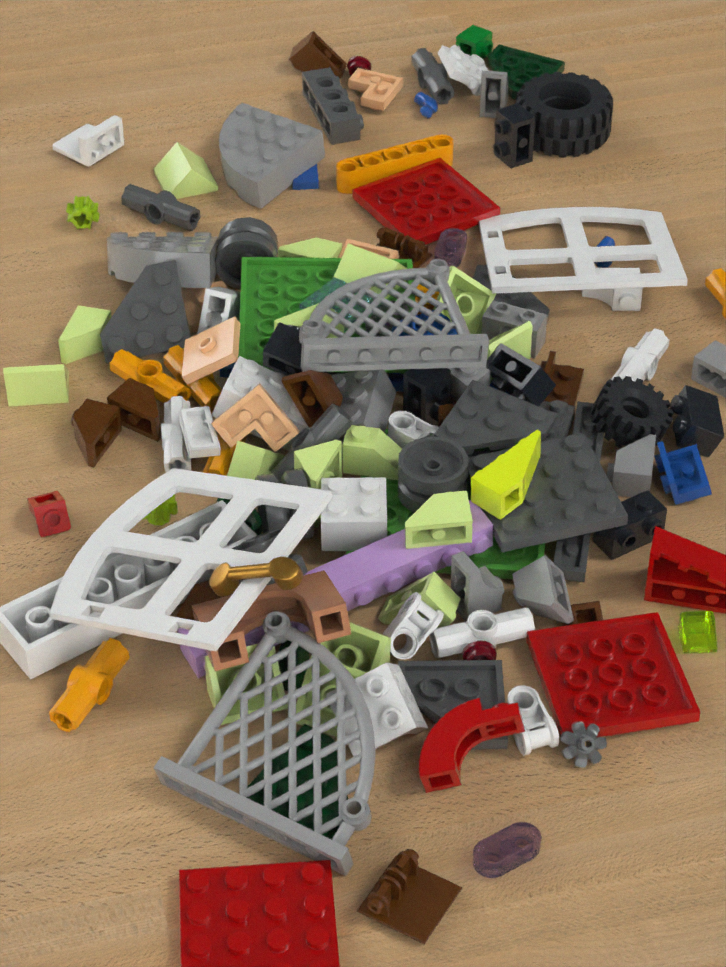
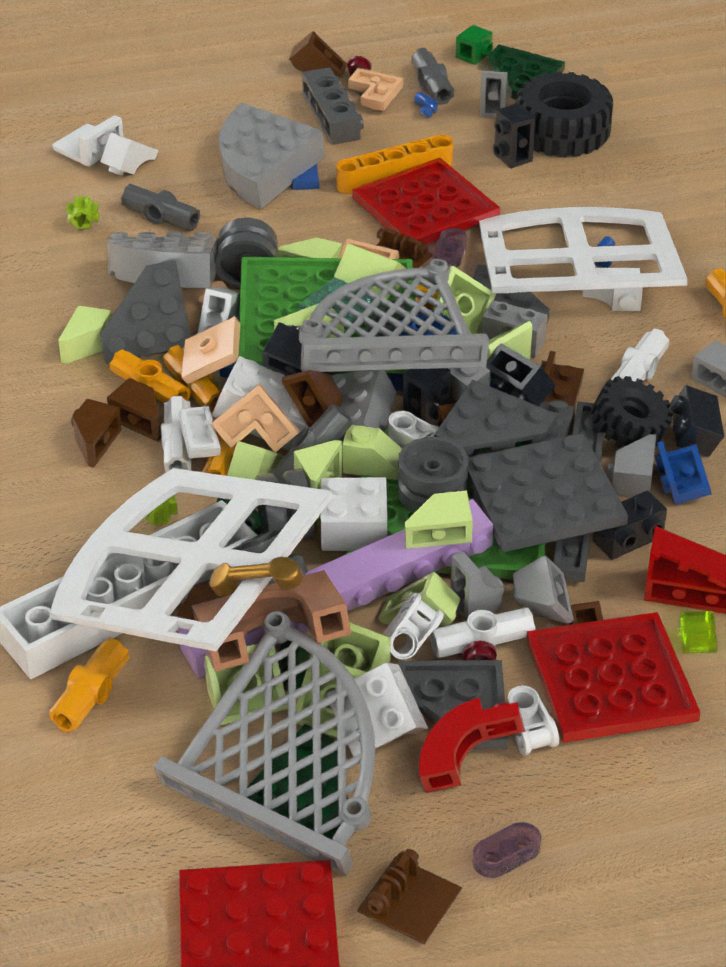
(37, 384): yellowish green slope -> none
(50, 513): red bracket -> none
(125, 154): none -> white arch
(184, 173): yellowish green slope -> none
(463, 67): white plate -> none
(505, 481): neon yellow slope -> none
(576, 744): dark grey plant -> none

